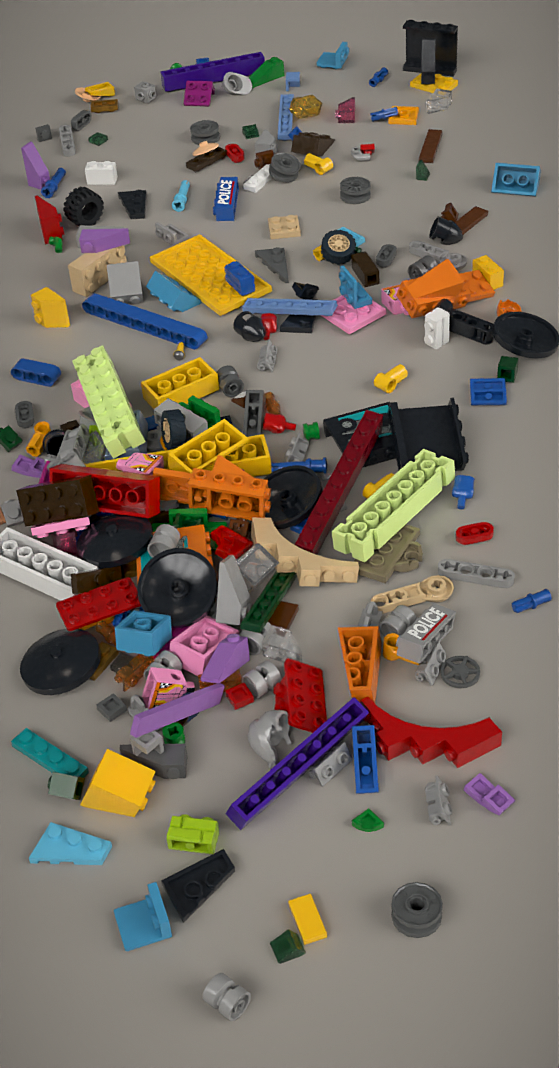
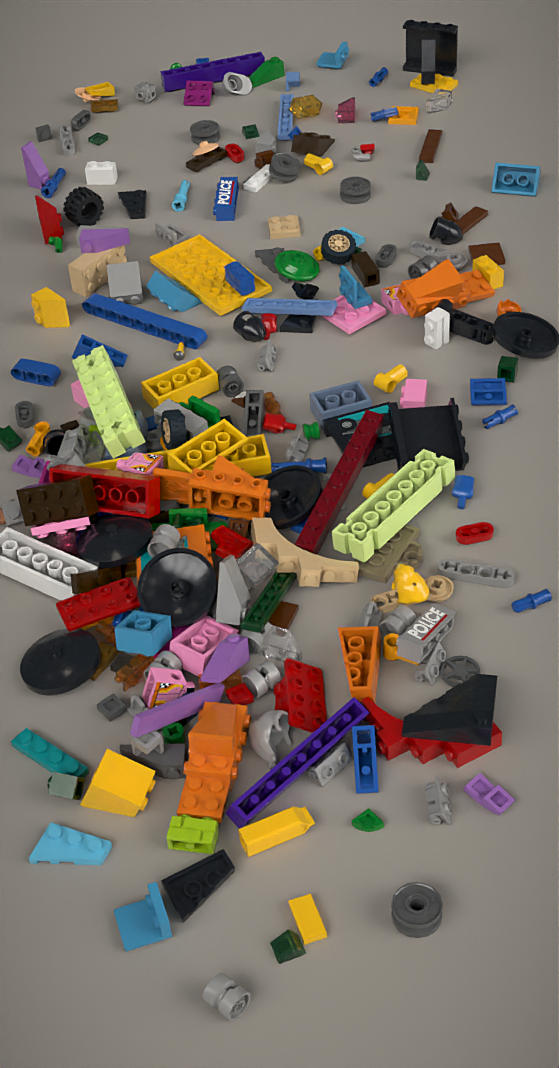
(87, 344): none -> blue slope
(213, 759): none -> orange wedge
(274, 830): none -> yellow piece
(297, 265): none -> green piece
(338, 401): none -> sand blue brick
(403, 583): none -> yellow piece
(414, 393): none -> bright pink brick
(457, 716): none -> black slope
(492, 250): none -> reddish brown tile
(500, 416): none -> blue pin

